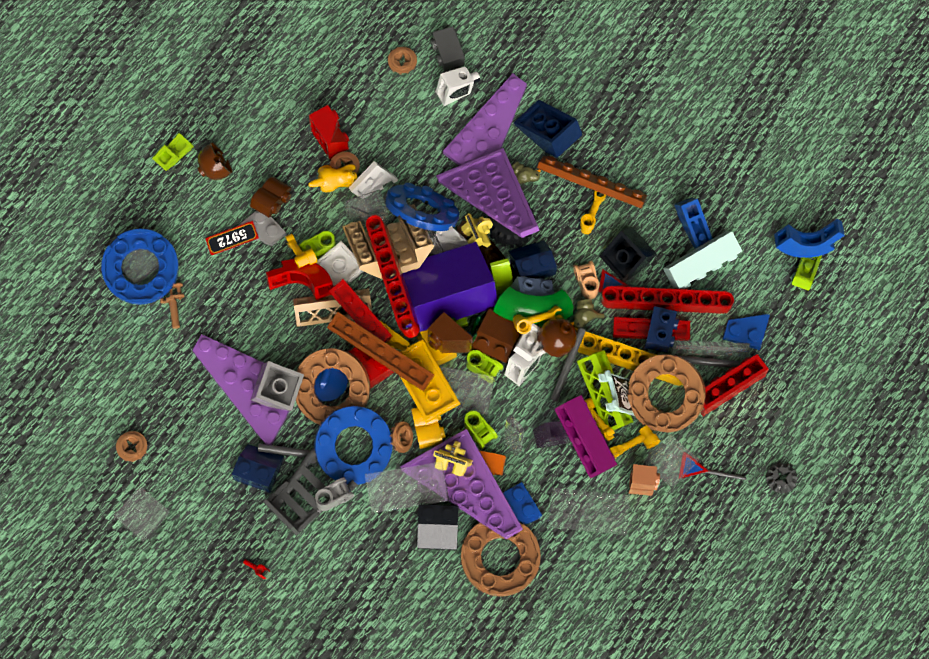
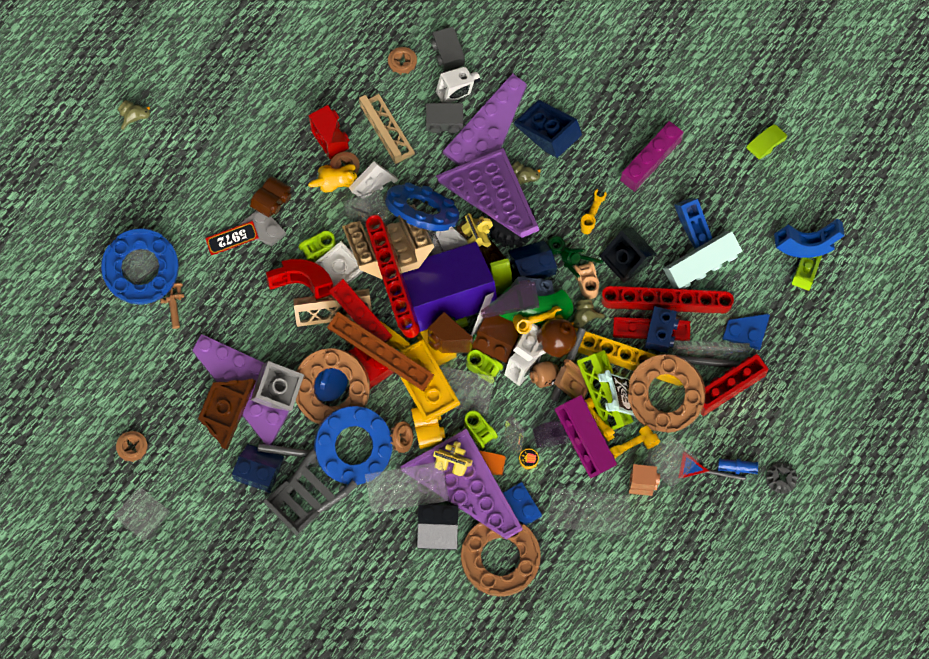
(132, 113): none -> olive animal
(171, 154): lime slope -> none
(213, 163): reddish brown cylinder -> none
(225, 408): none -> reddish brown wing
(259, 569): red hand -> none
(302, 258): yellow brick -> none
(334, 493): light grey piece -> none
(383, 130): none -> tan fence
(444, 117): none -> dark grey brick
(487, 300): none -> white sticker
(518, 298): none -> clear purple slope
(528, 458): none -> tile
(544, 374): none -> medium nougat head
(556, 240): none -> dark green plate
(571, 380): none -> medium nougat plate
(572, 257): none -> dark green plant
(596, 183): dark orange plate -> none
(610, 280): piece -> none
(652, 156): none -> magenta brick
(738, 466): none -> blue pin
(766, 141): none -> lime slope

